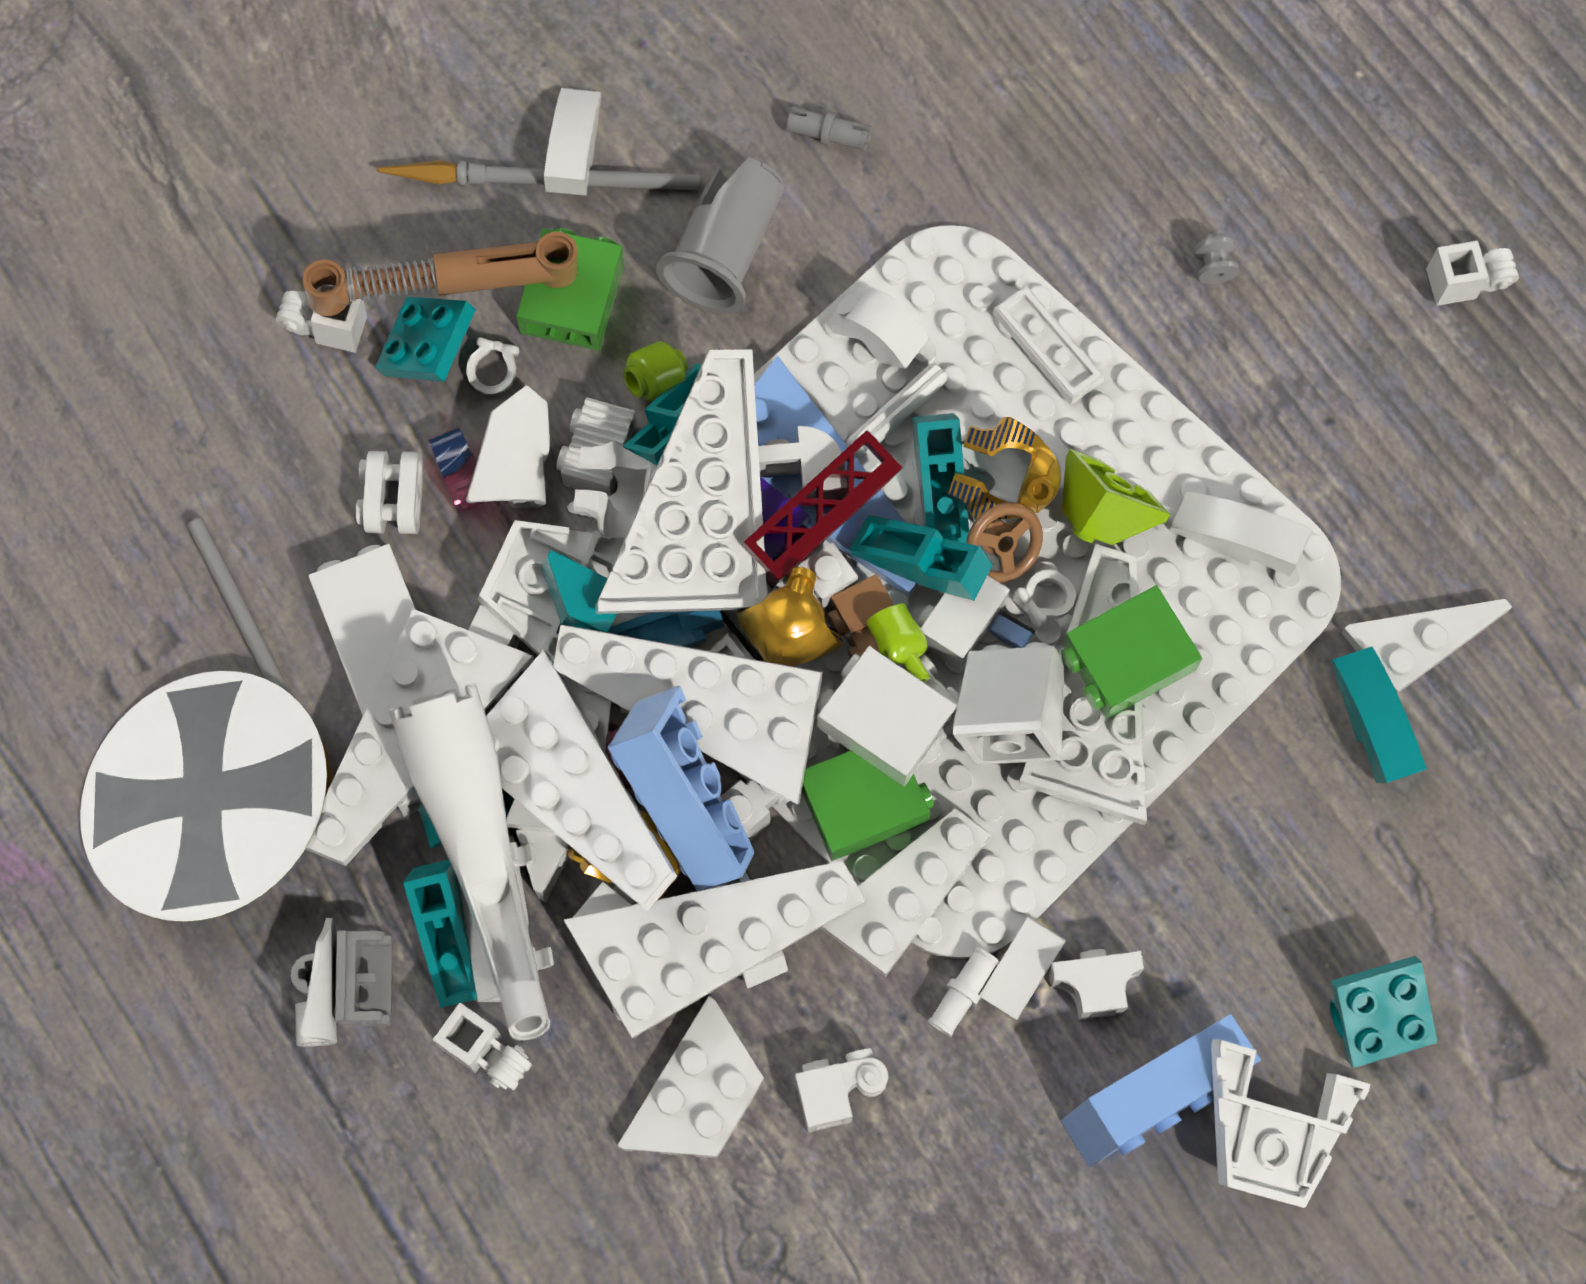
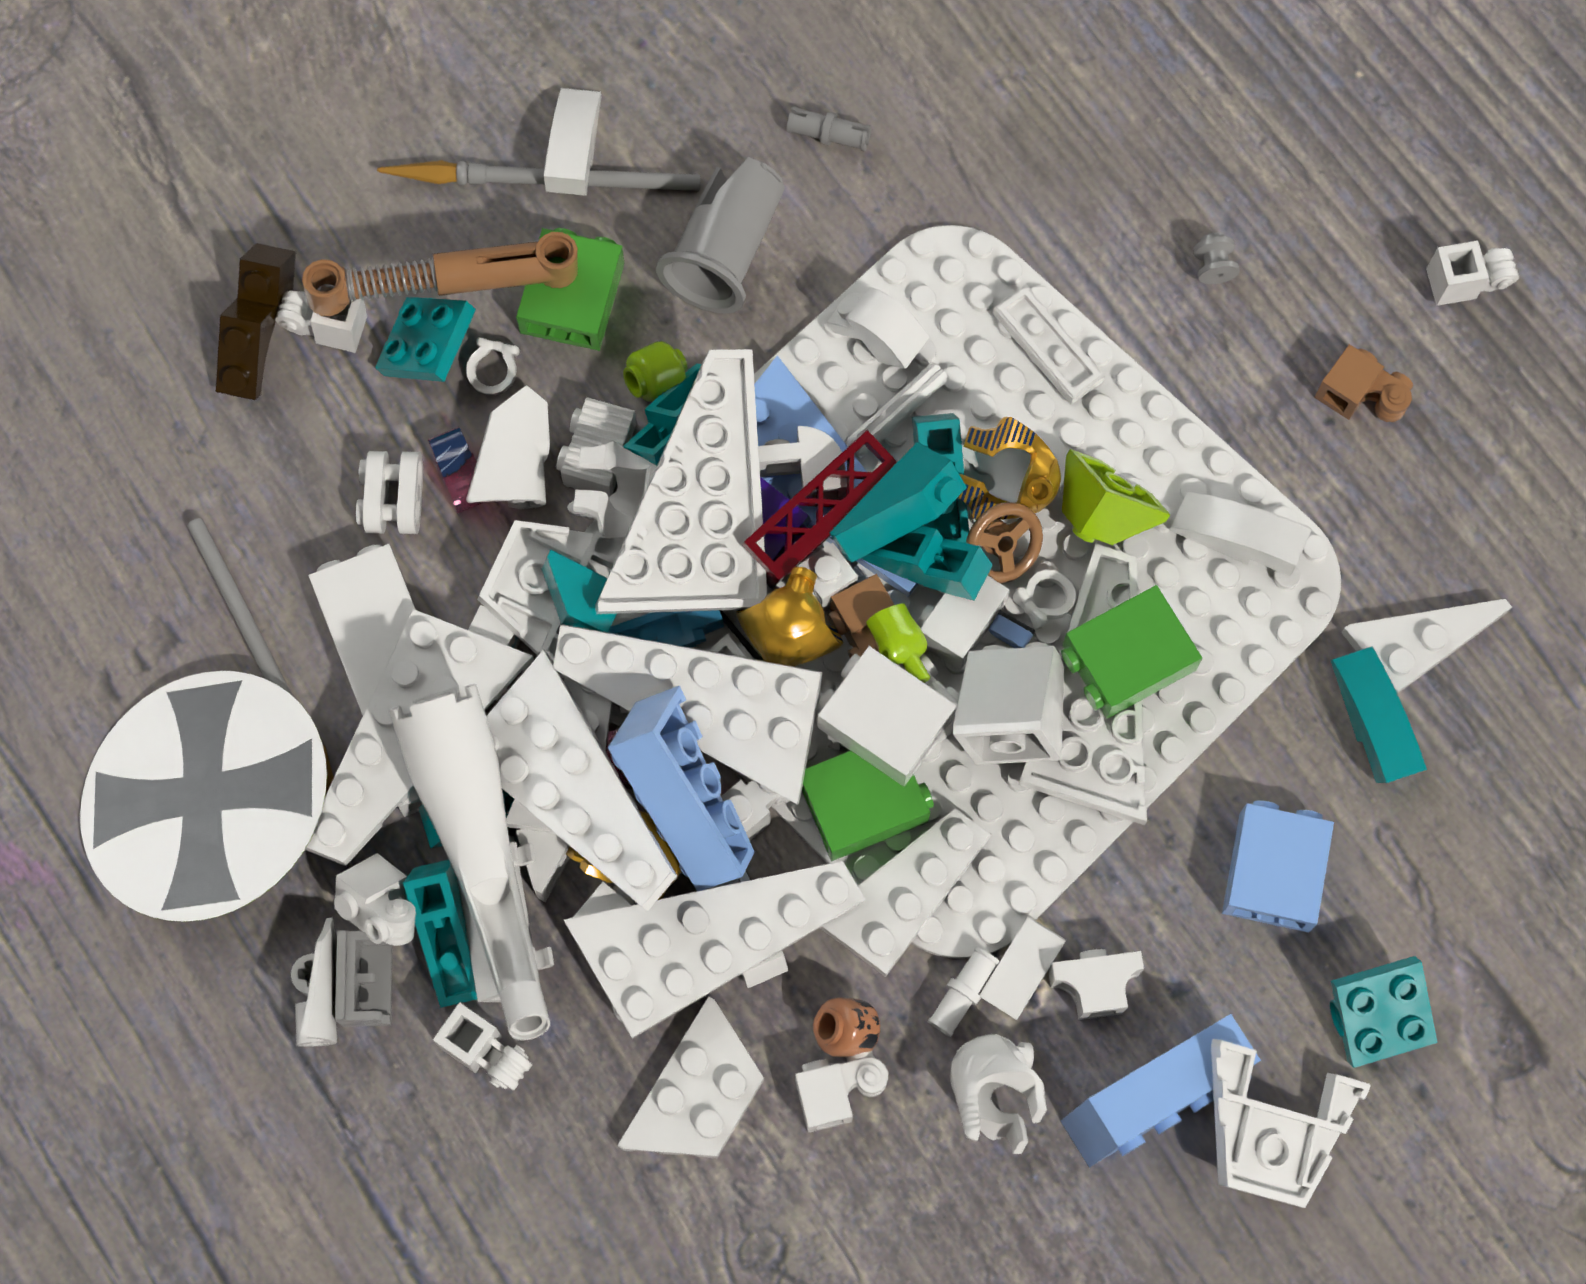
(250, 320): none -> dark brown arch
(375, 901): none -> white brick
(846, 1027): none -> nougat head
(901, 502): none -> teal slope
(987, 1065): none -> white piece
(1278, 866): none -> light blue brick
(1361, 378): none -> medium nougat brick

